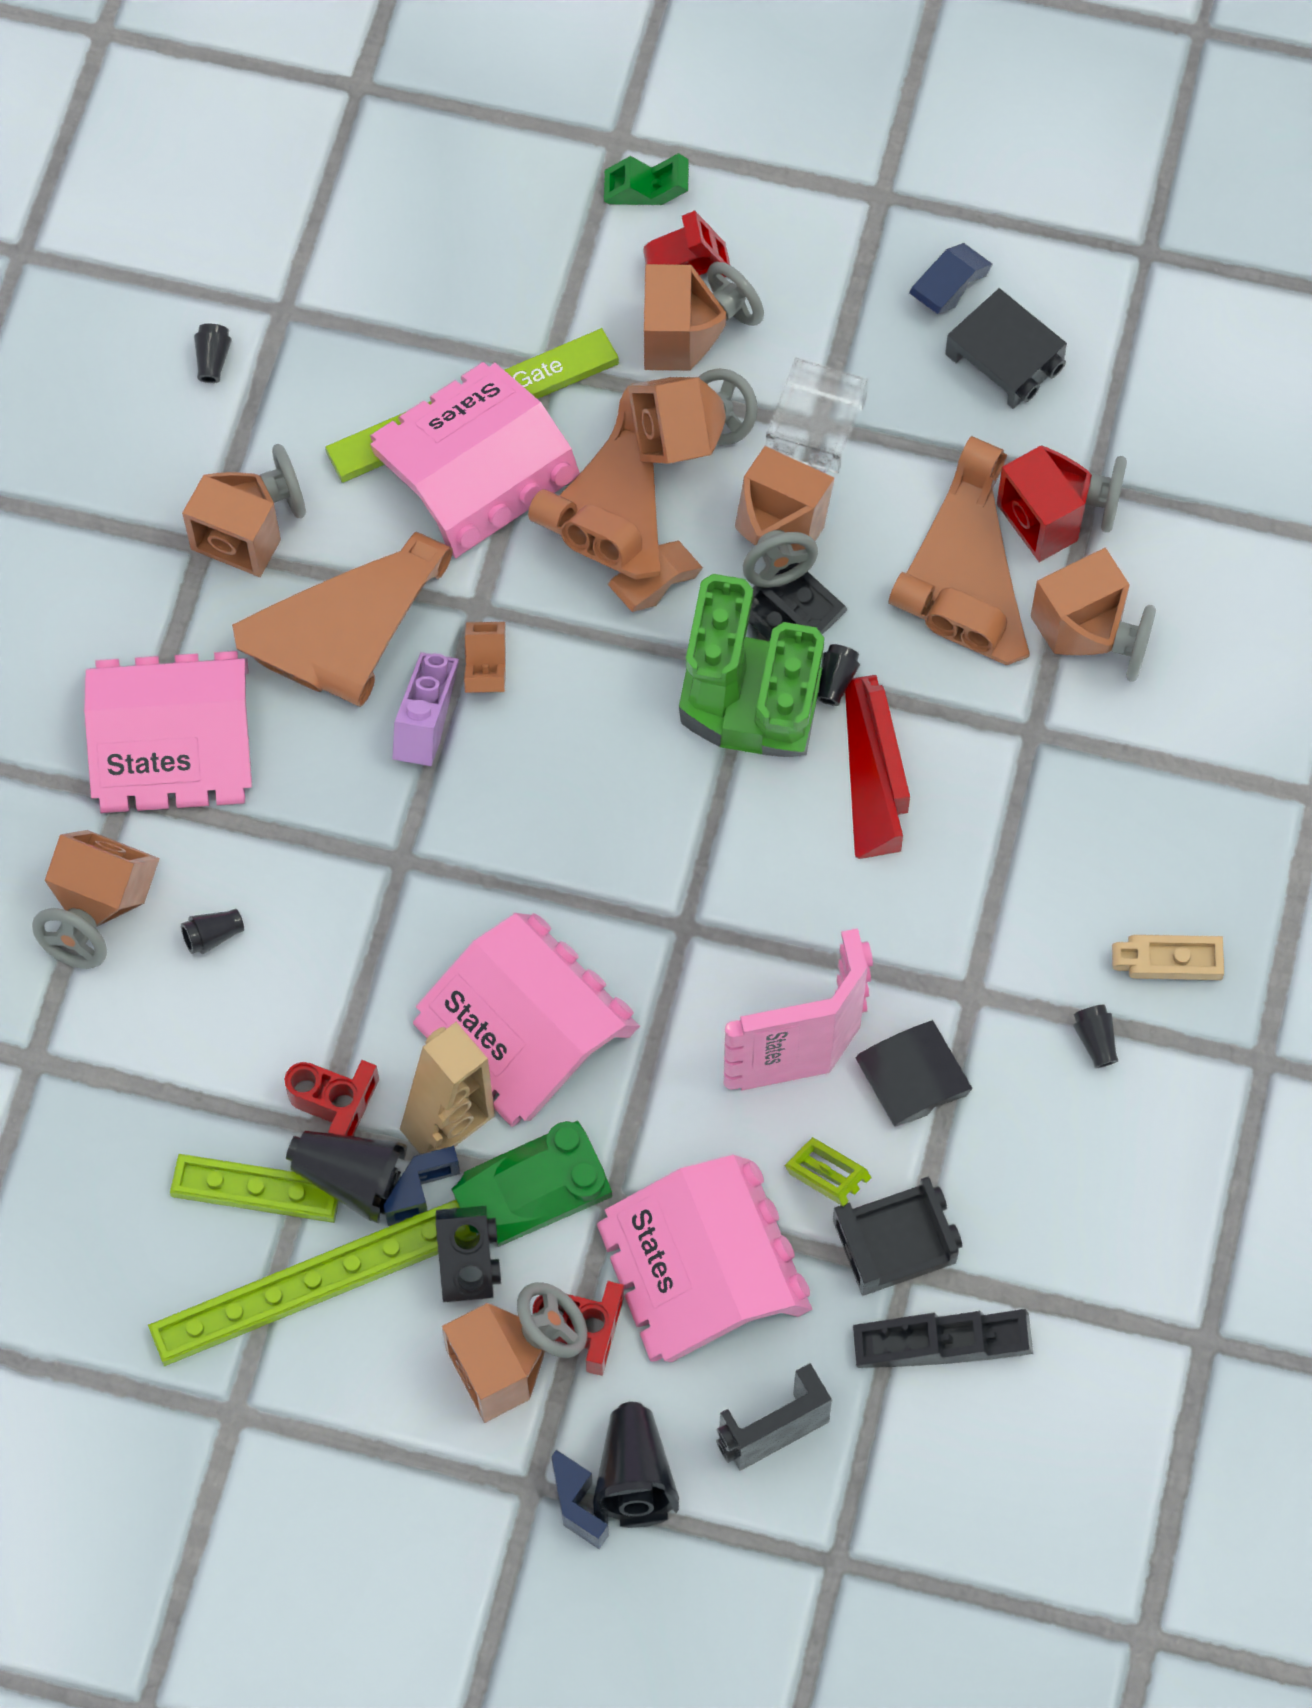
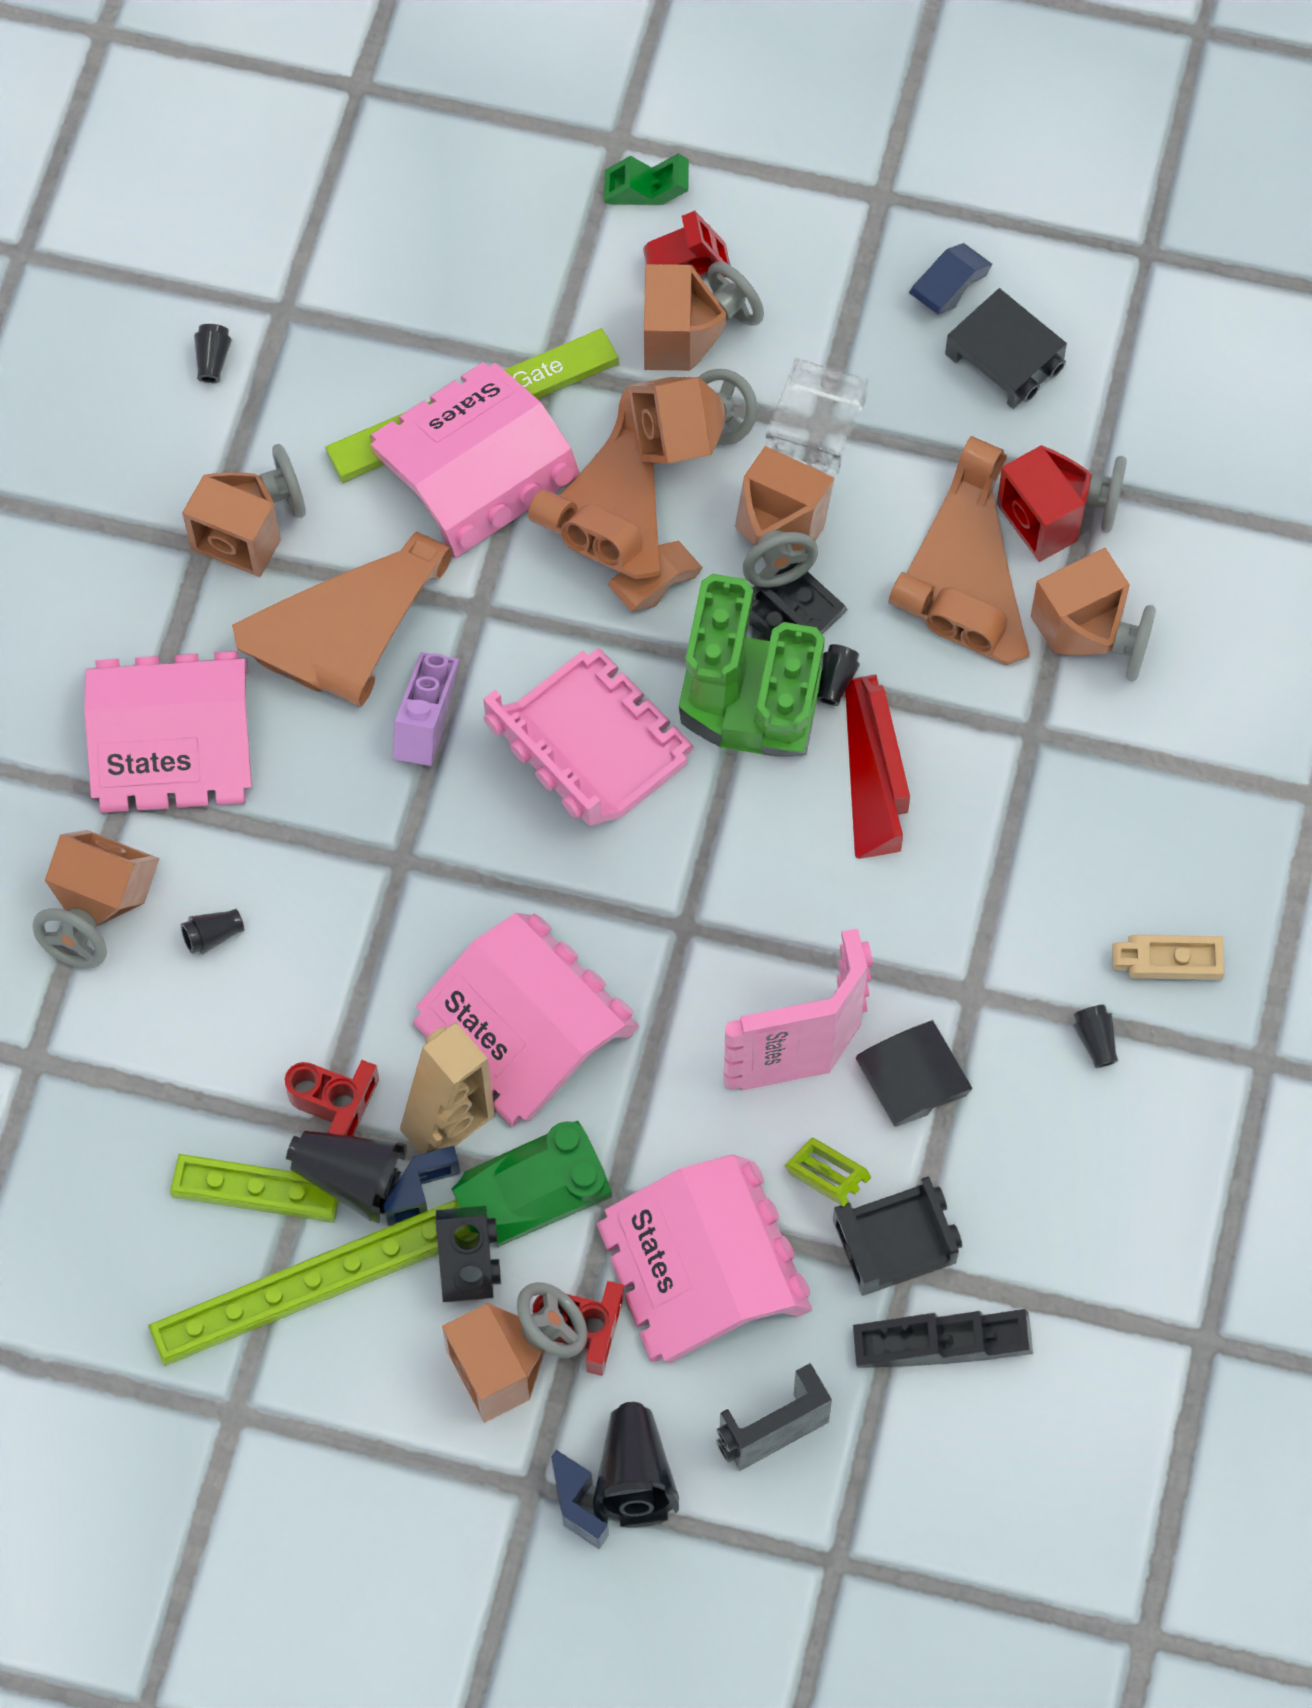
(485, 657): nougat slope -> none
(591, 738): none -> bright pink hinge

